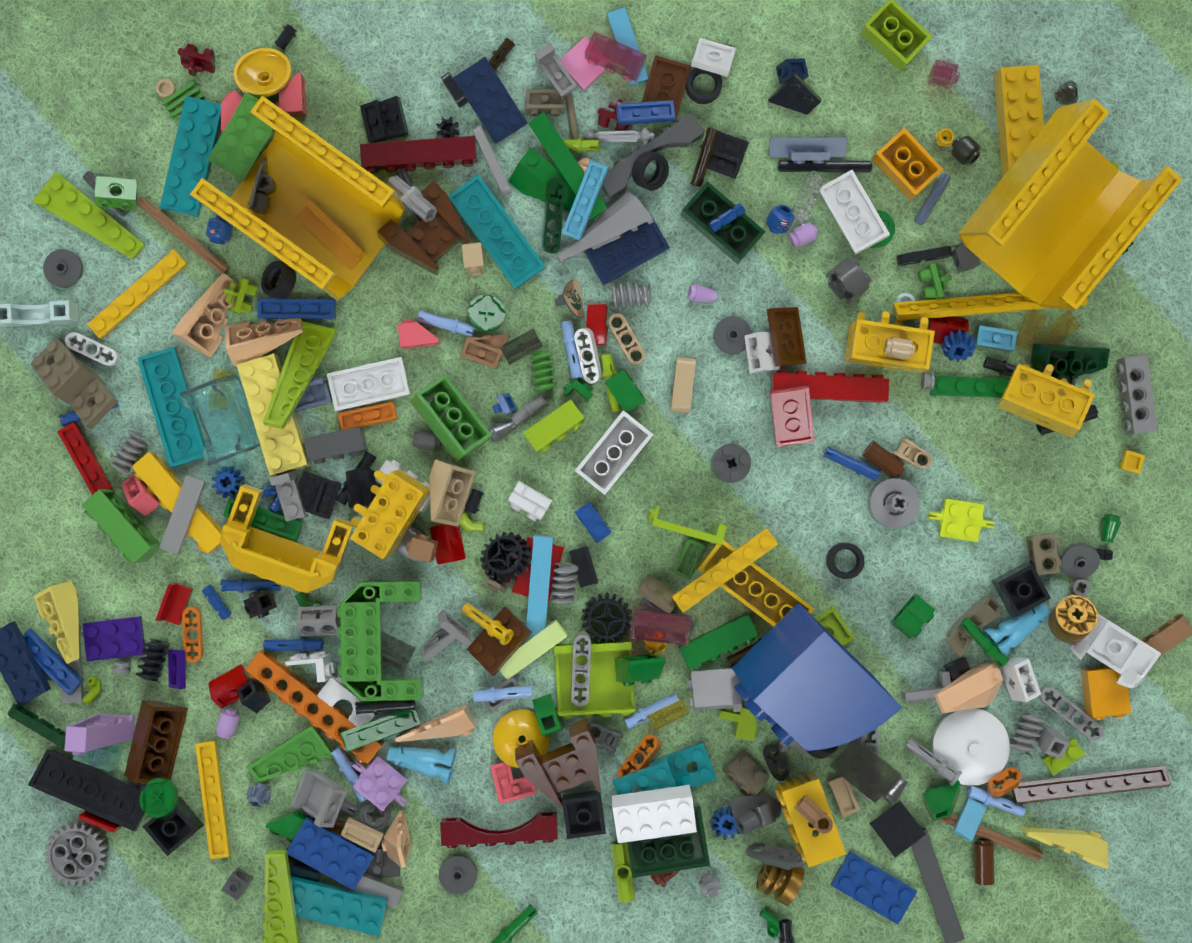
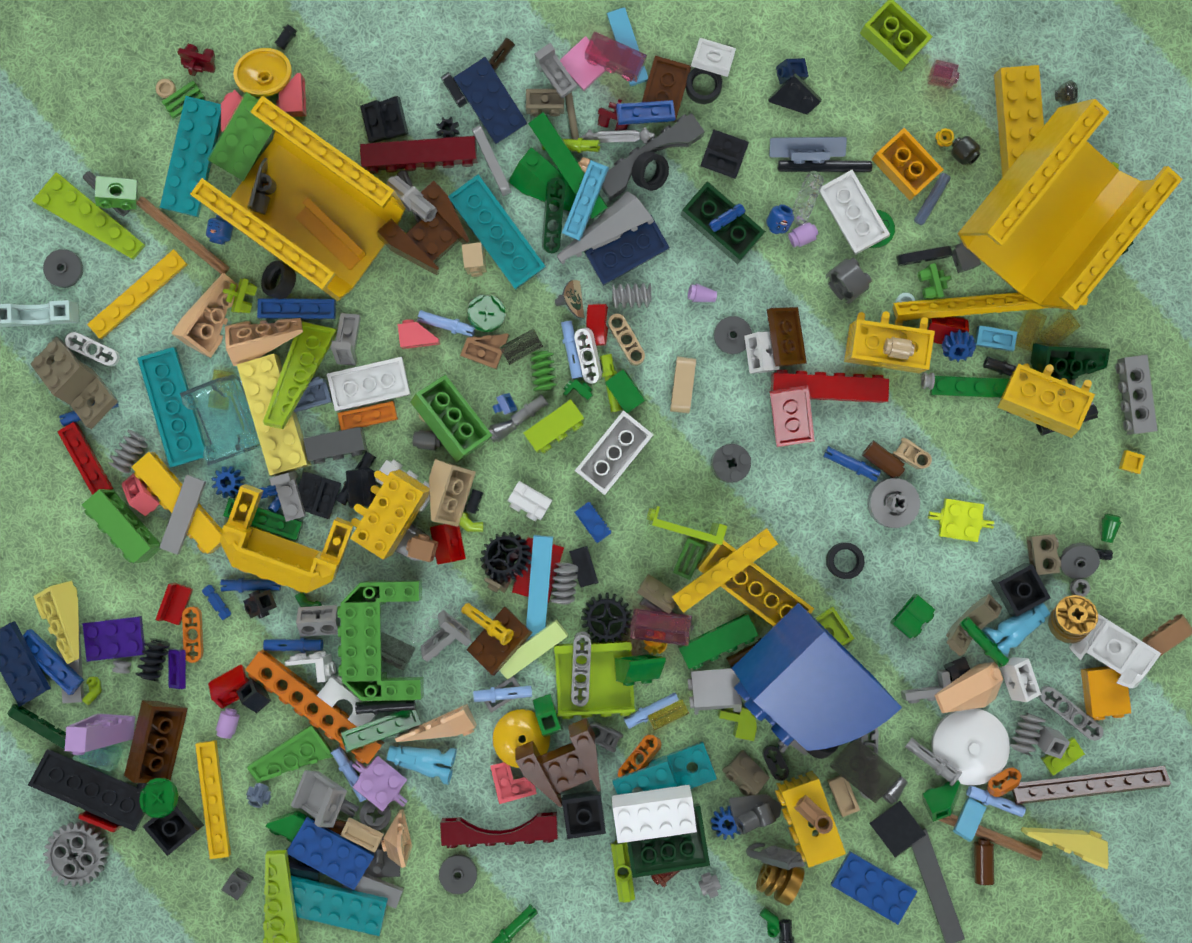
(346, 339): none -> light grey bracket
(704, 157): dark brown pin -> none

